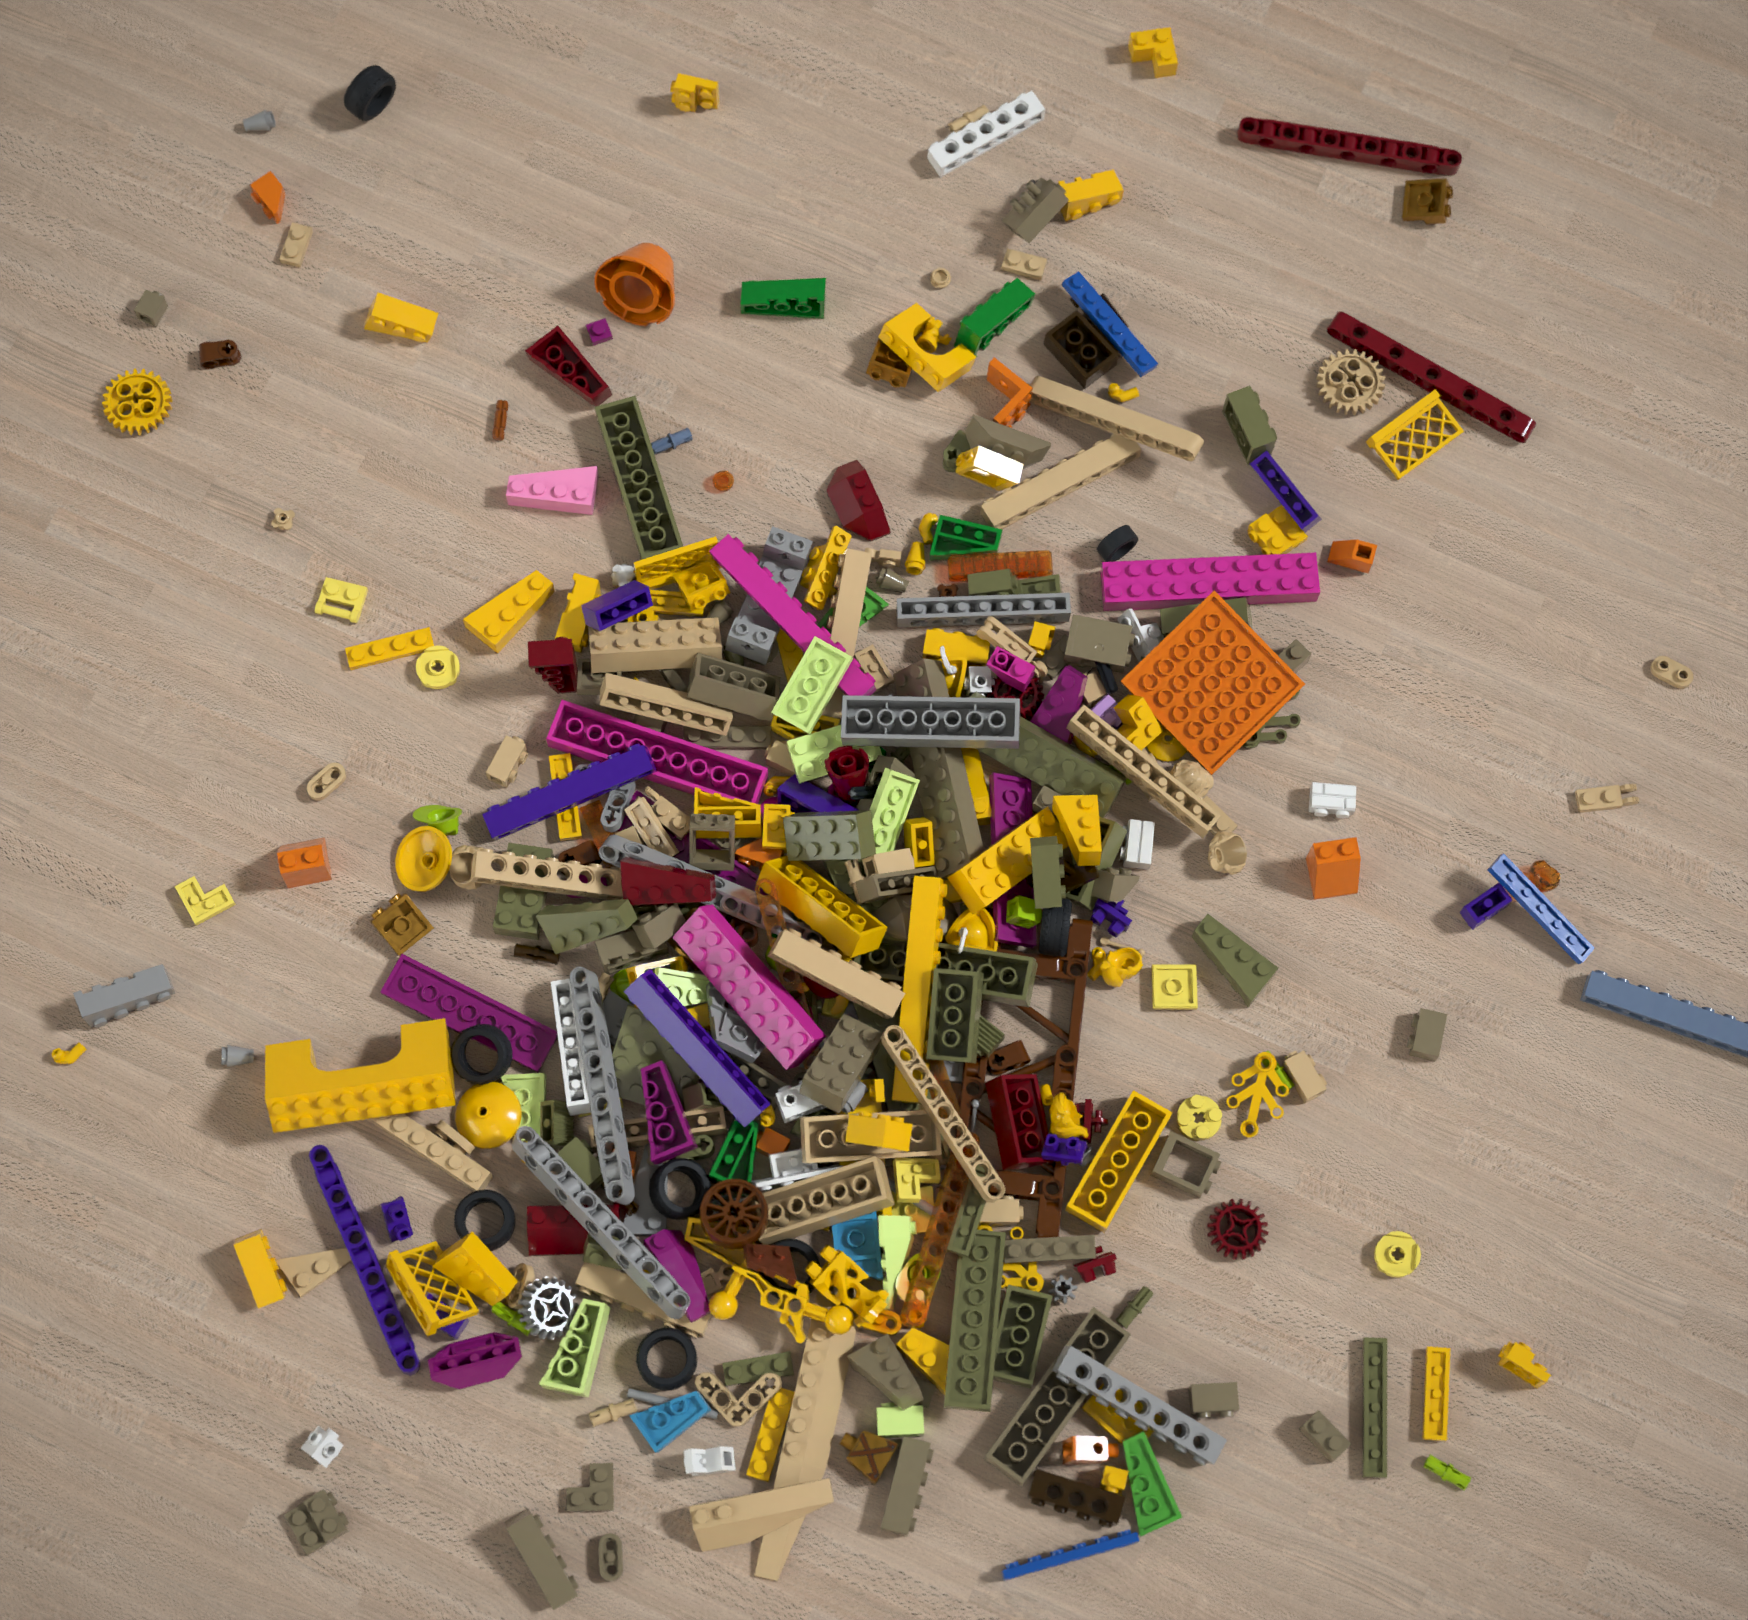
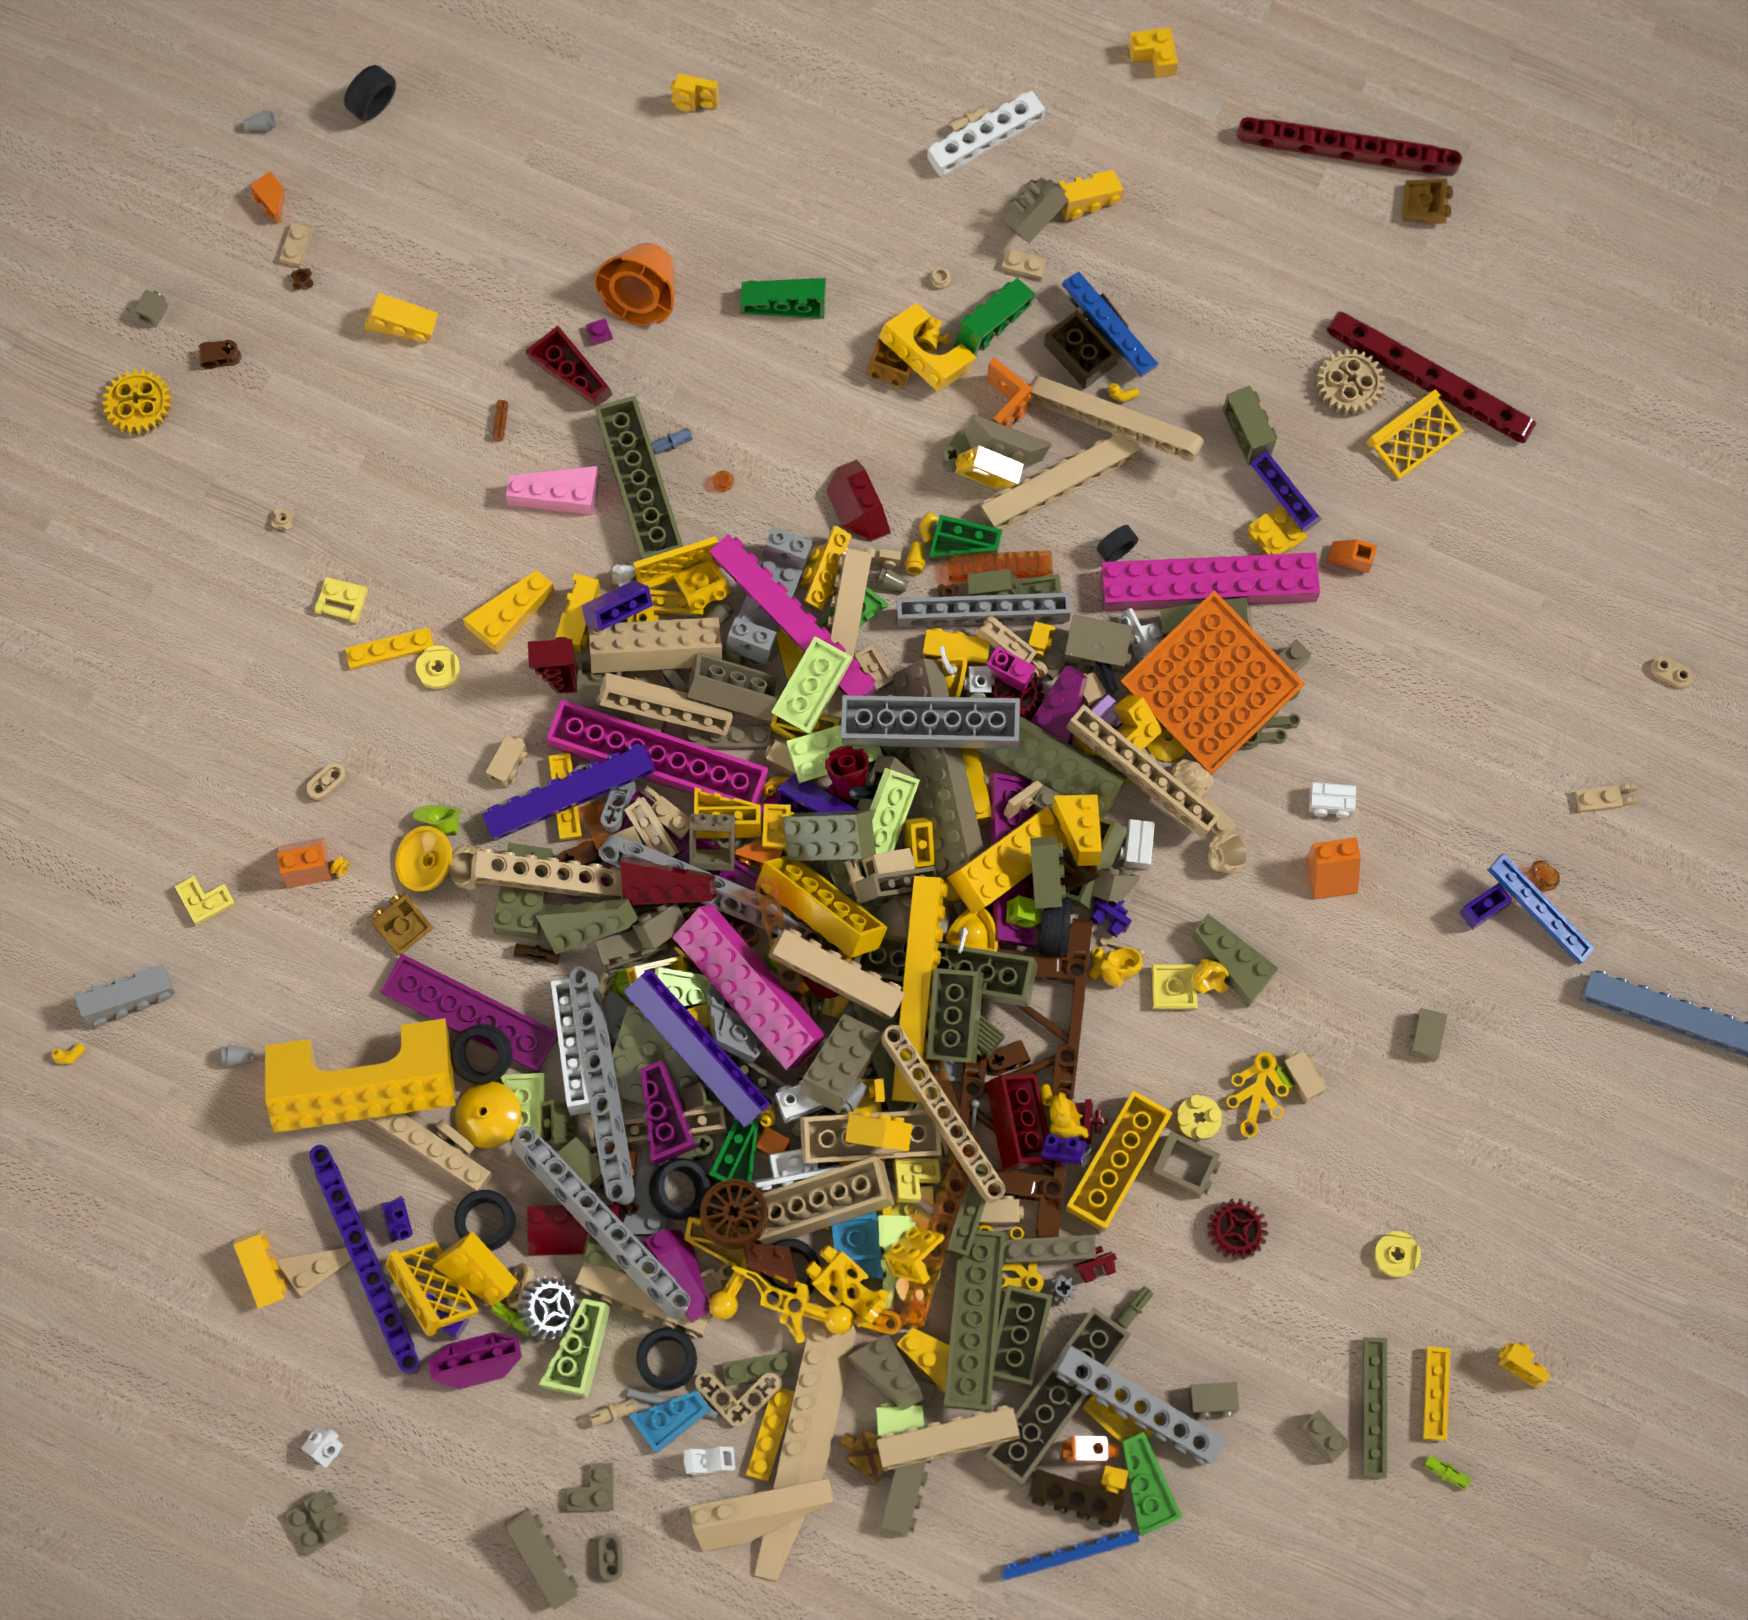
(302, 273): none -> reddish brown plate
(340, 867): none -> yellow bush
(907, 1254): none -> yellow bracket
(948, 1439): none -> tan brick
(1023, 799): none -> tan plate
(1210, 976): none -> yellow hair

